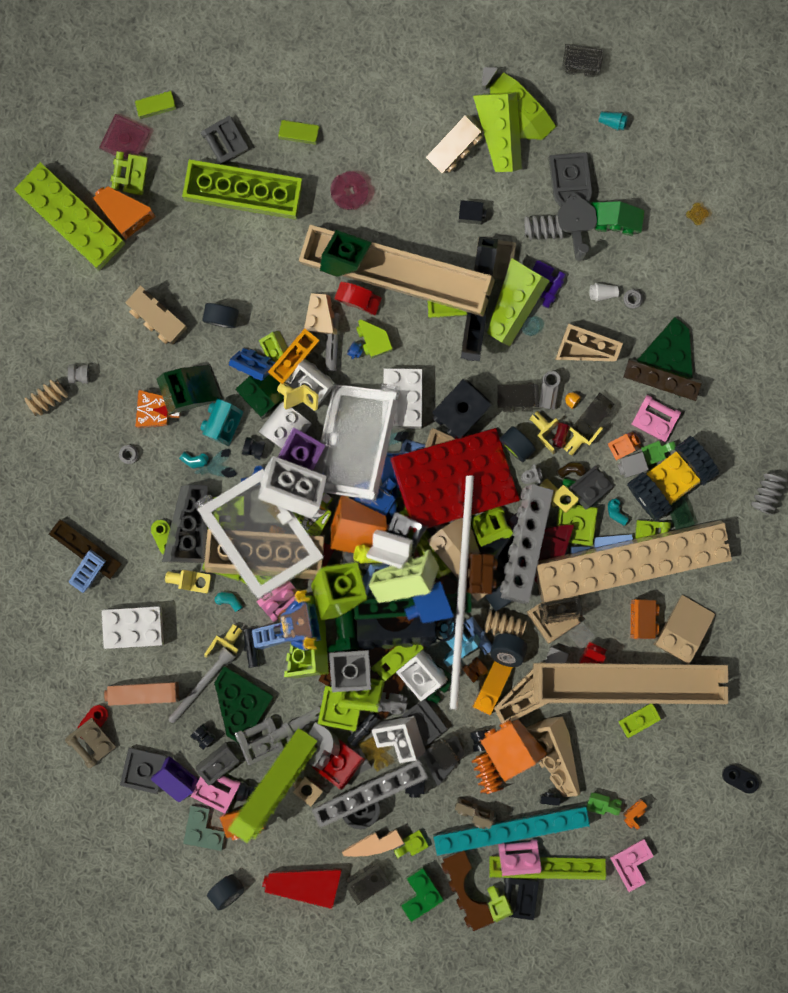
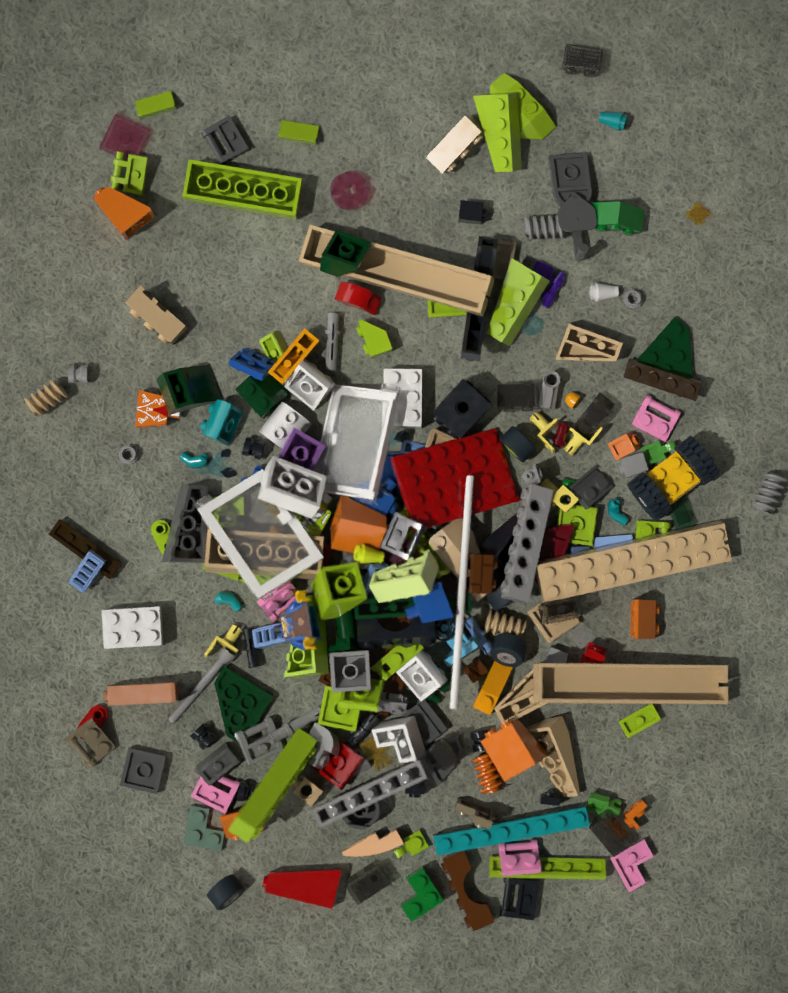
(69, 216): lime brick -> none
(175, 780): dark purple panel -> none
(187, 580): light yellow bracket -> none
(220, 315): black wheel -> none
(298, 395): light yellow bracket -> none
(320, 315): tan wing -> none
(355, 350): blue plate -> none
(390, 549): white panel -> none
(484, 527): lime plate -> none
(488, 75): light grey slope -> none
(499, 905): lime plate -> none
(574, 467): dark brown arm -> none
(610, 833): none -> clear smoke brick
(684, 629): tan slope -> none
(740, 779): black plate -> none

